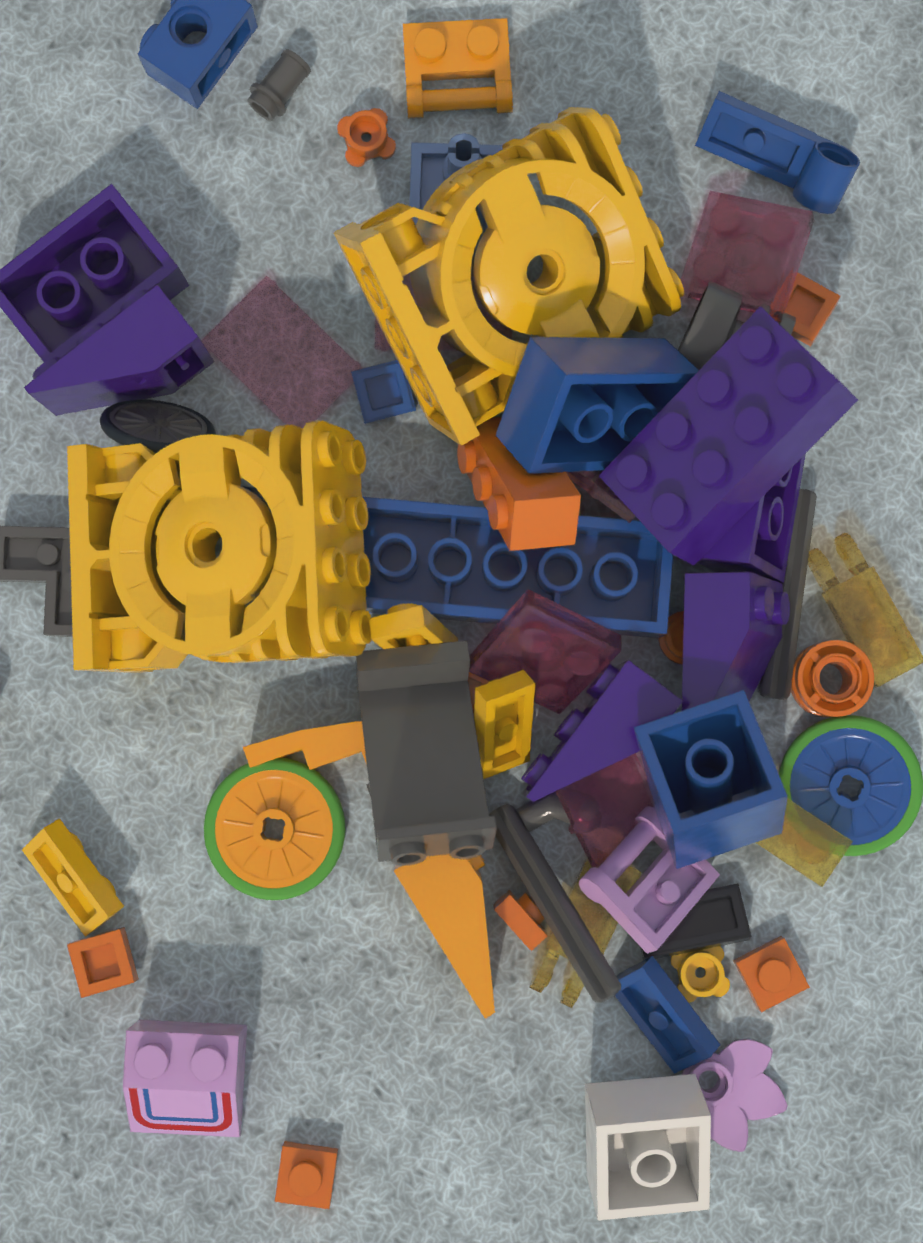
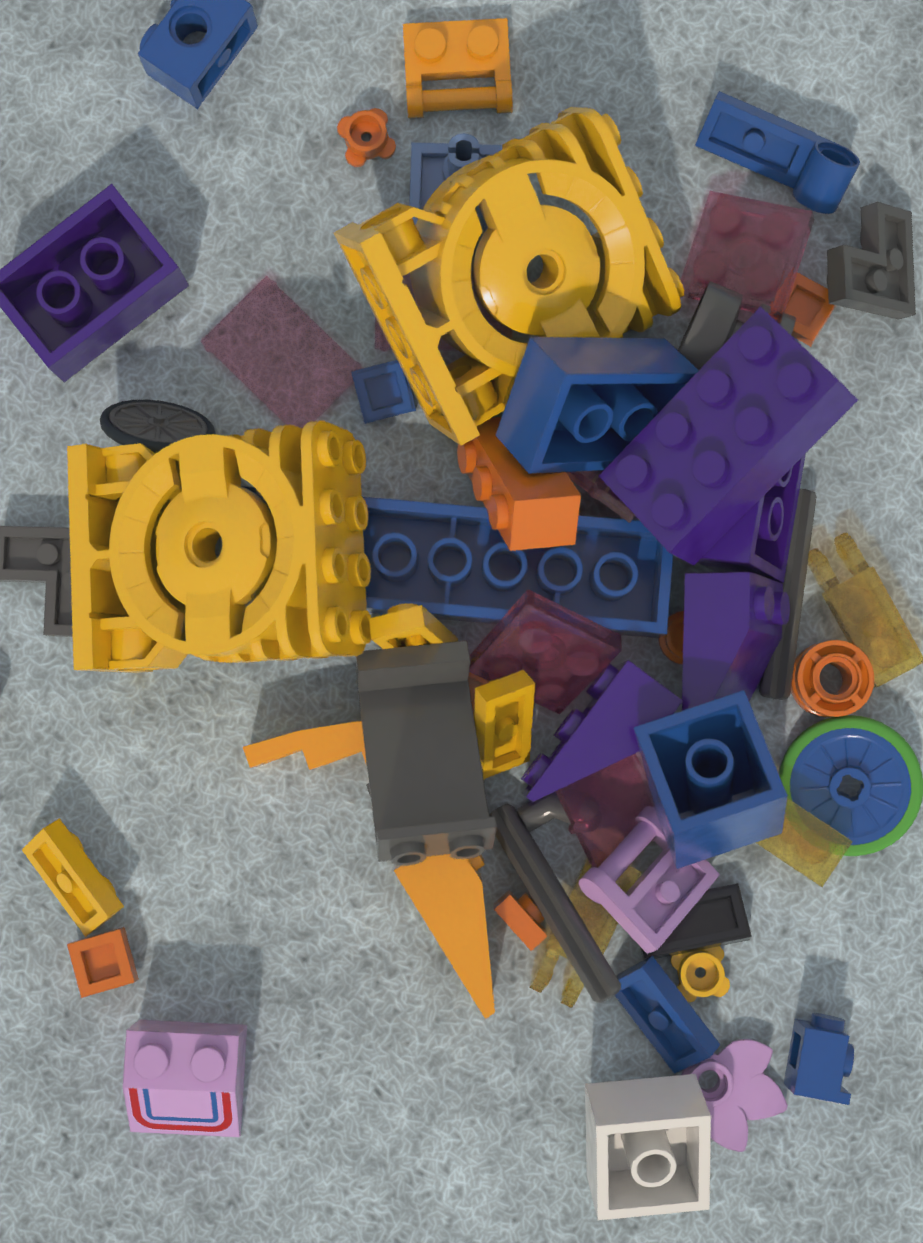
(132, 357): dark purple slope -> none
(278, 85): dark grey pin -> none
(306, 1175): orange plate -> none
(311, 830): light orange wheel -> none
(771, 973): orange plate -> none
(819, 1059): none -> blue brick
(882, 272): none -> dark grey plate

